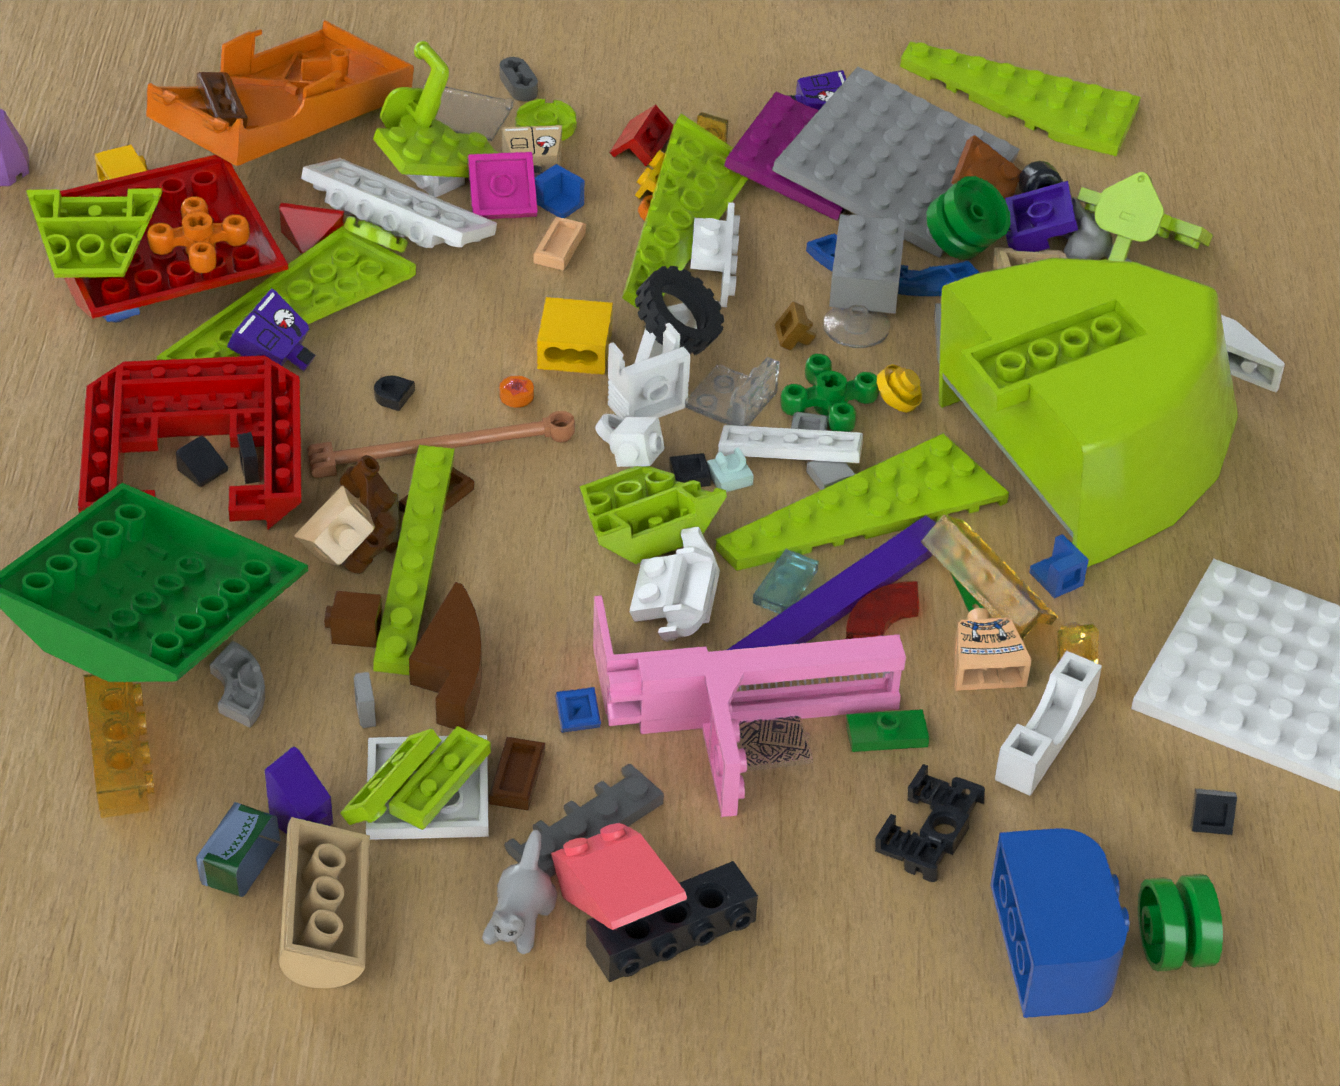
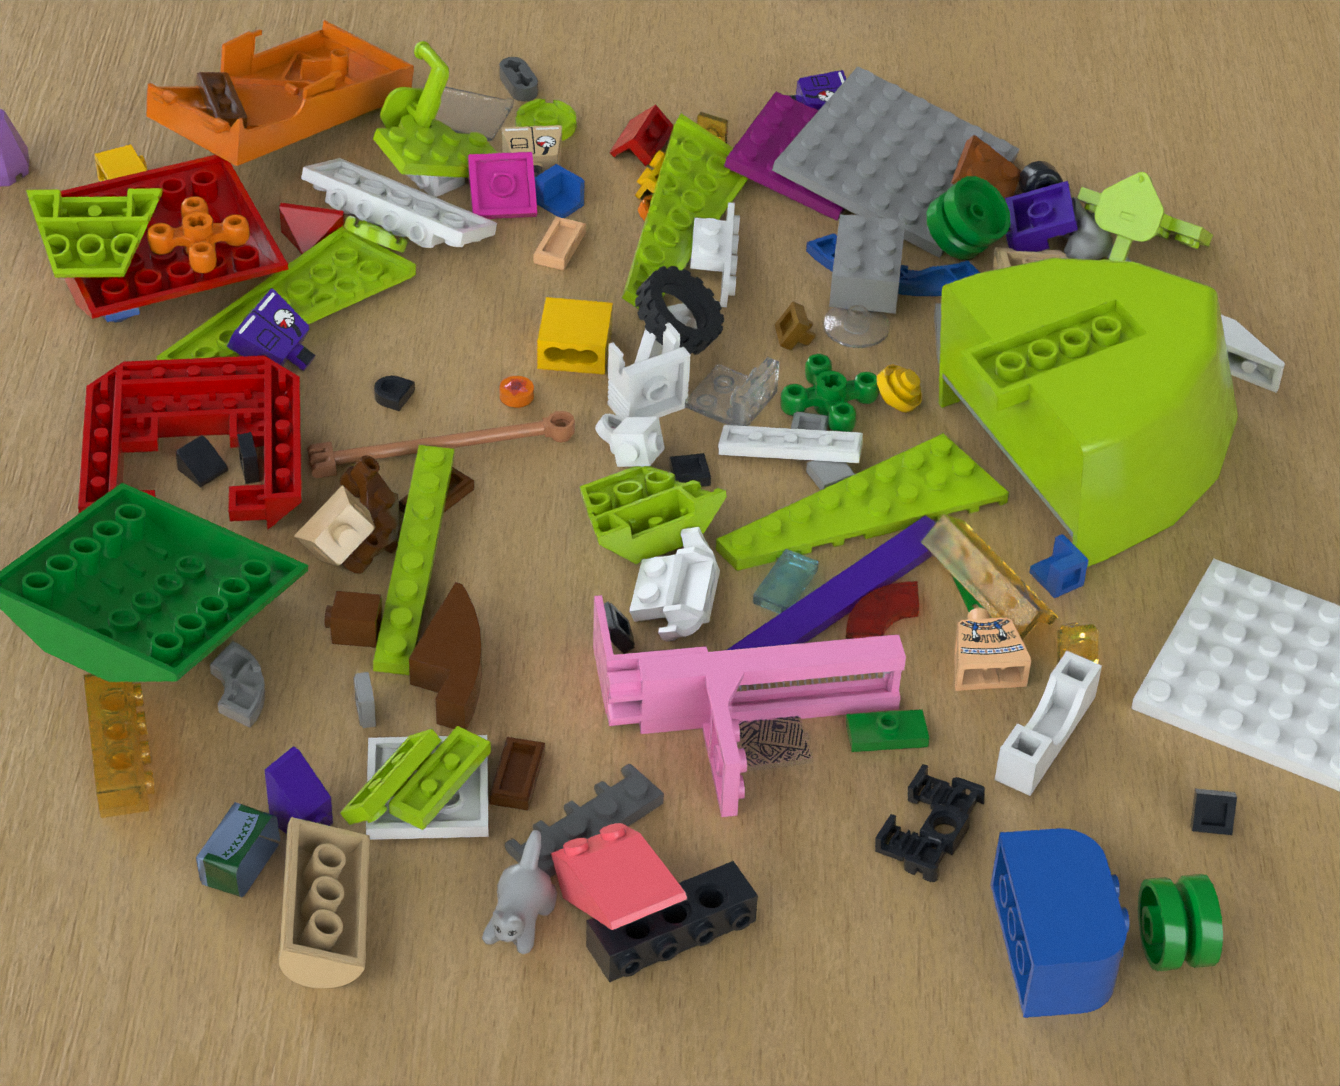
(578, 709): blue tile -> none
(619, 628): none -> black tile
(730, 471): light aqua tile -> none
(1065, 108): lime wing -> none

